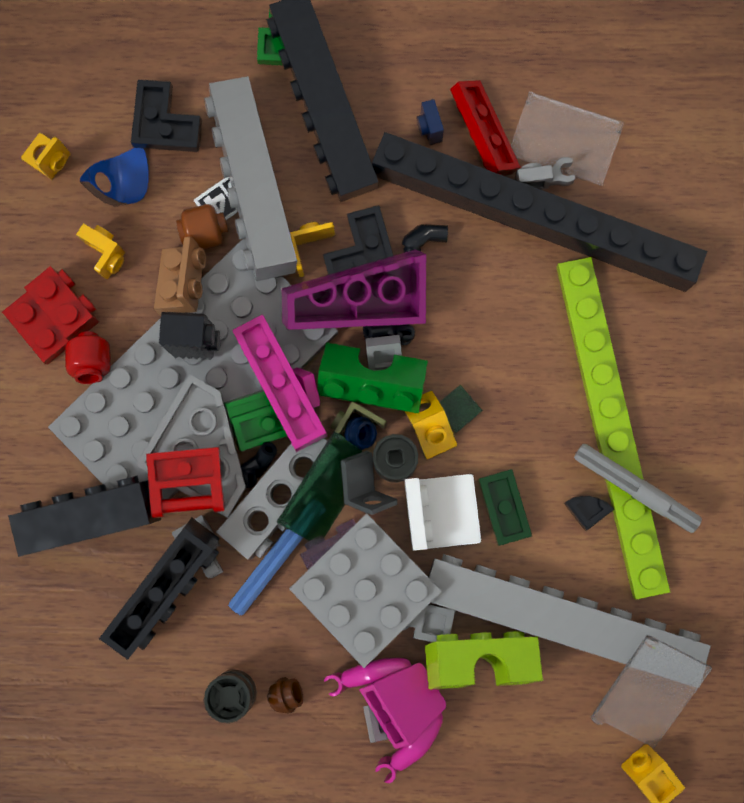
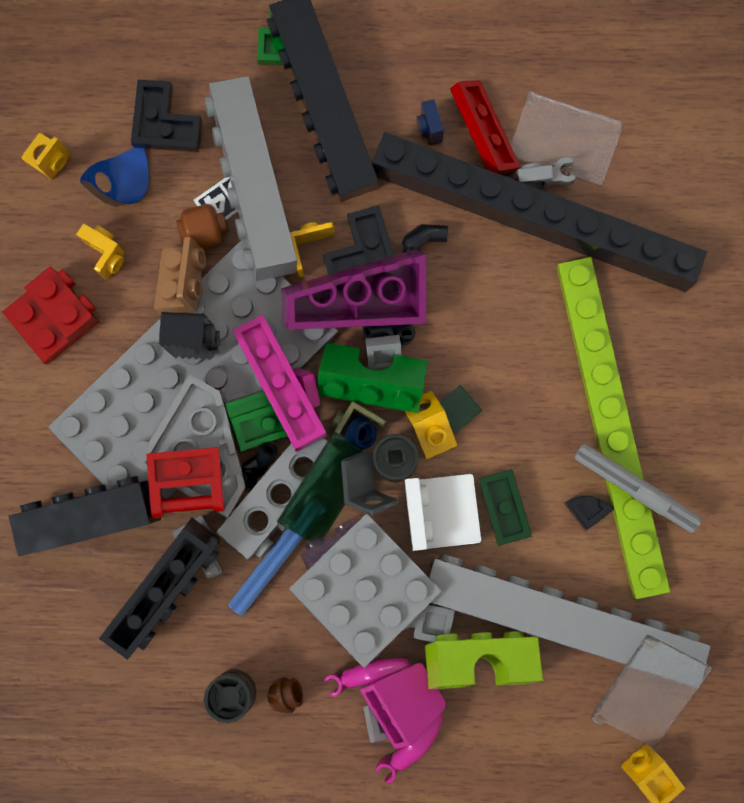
(87, 357): red head -> none

